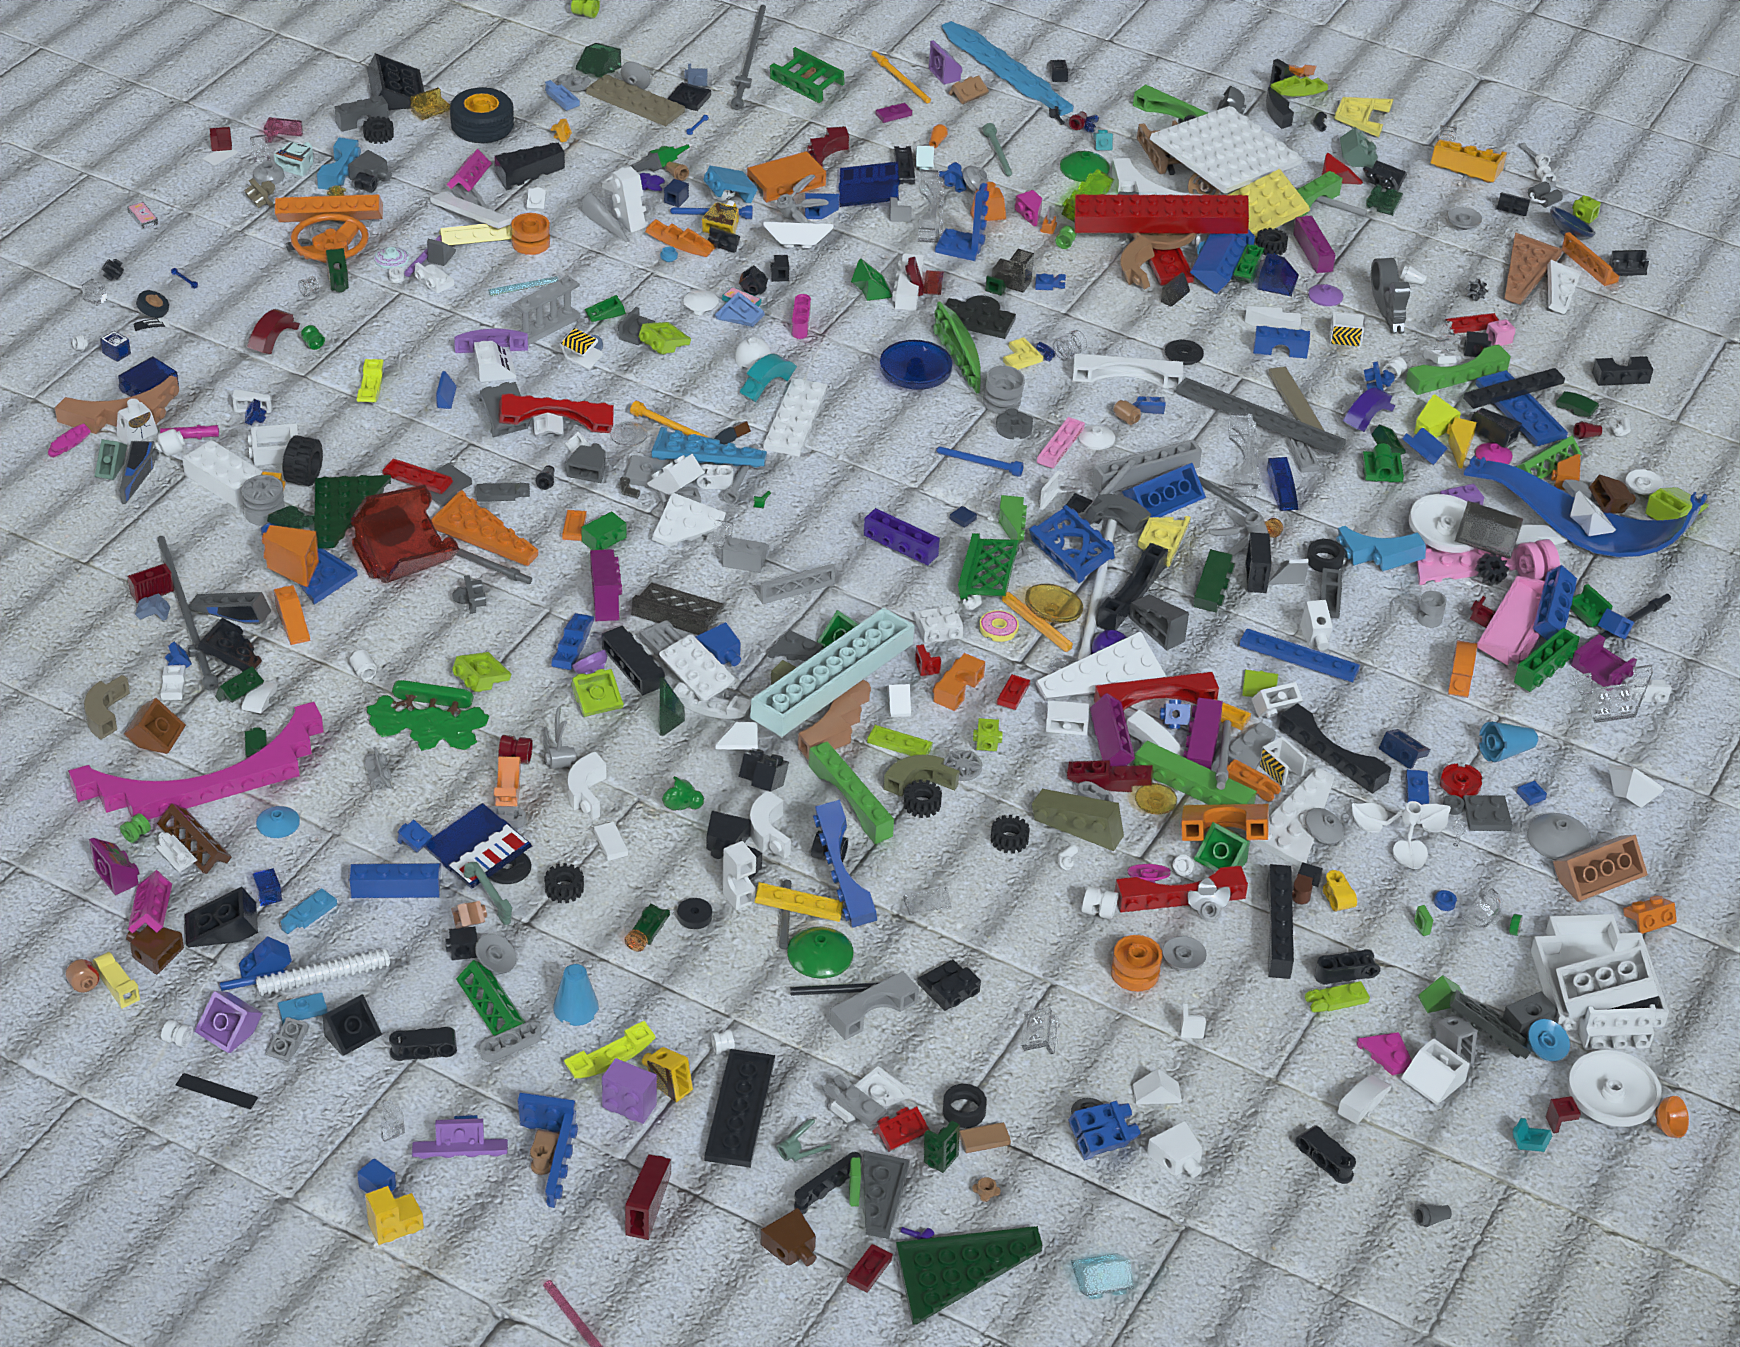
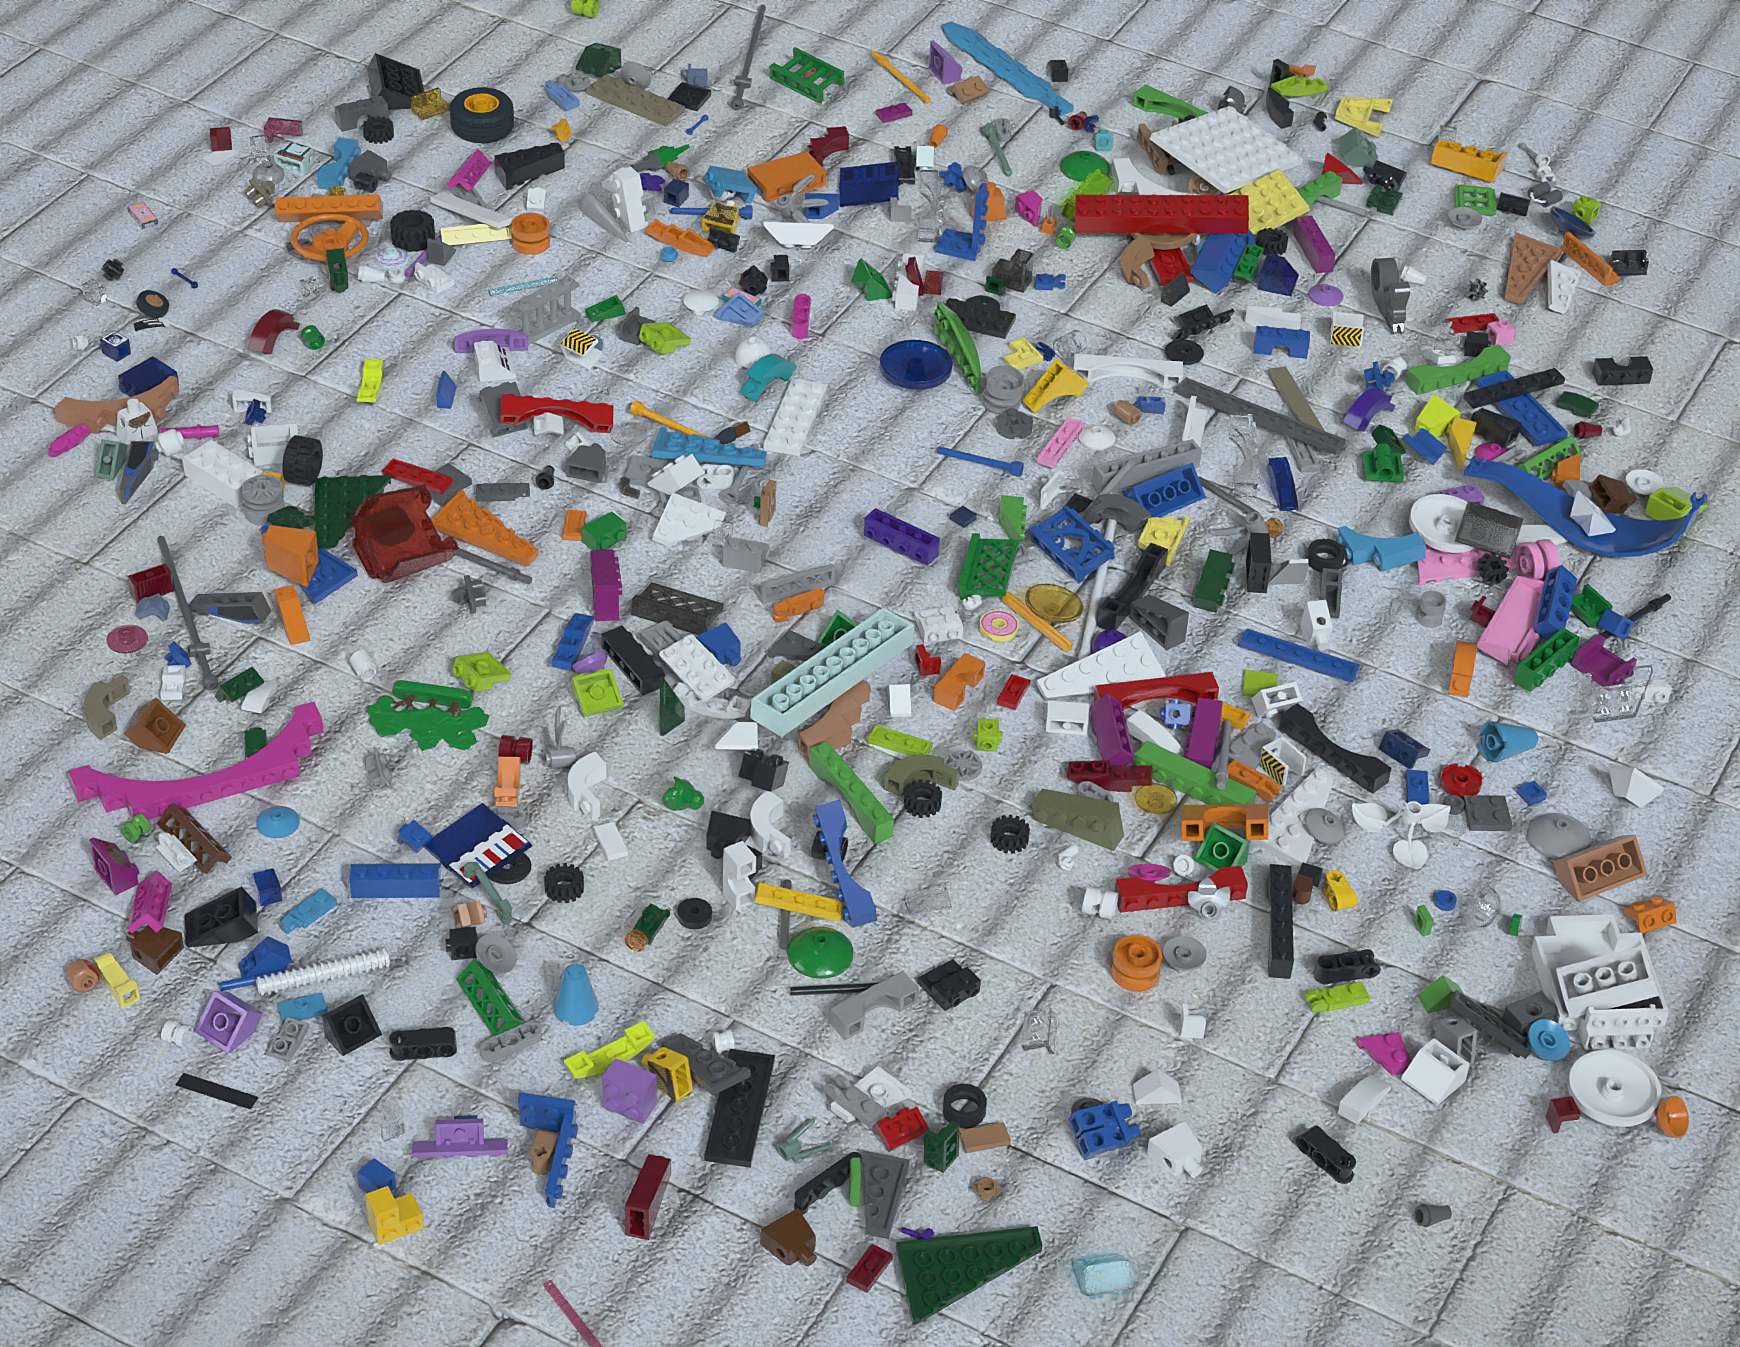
(127, 639): none -> clear pink dish
(229, 645): black plate -> none
(369, 274): none -> white cone
(411, 230): none -> black tyre
(706, 1066): none -> dark grey wing
(768, 502): none -> medium nougat plate
(798, 604): none -> orange hinge
(1003, 130): none -> light grey beam
(1055, 382): none -> yellow arch
(1194, 423): none -> white fence
(1199, 319): none -> black bracket
(1477, 198): none -> bright green piece
(1512, 457): none -> light grey hinge
(1531, 1138): teal bracket -> none

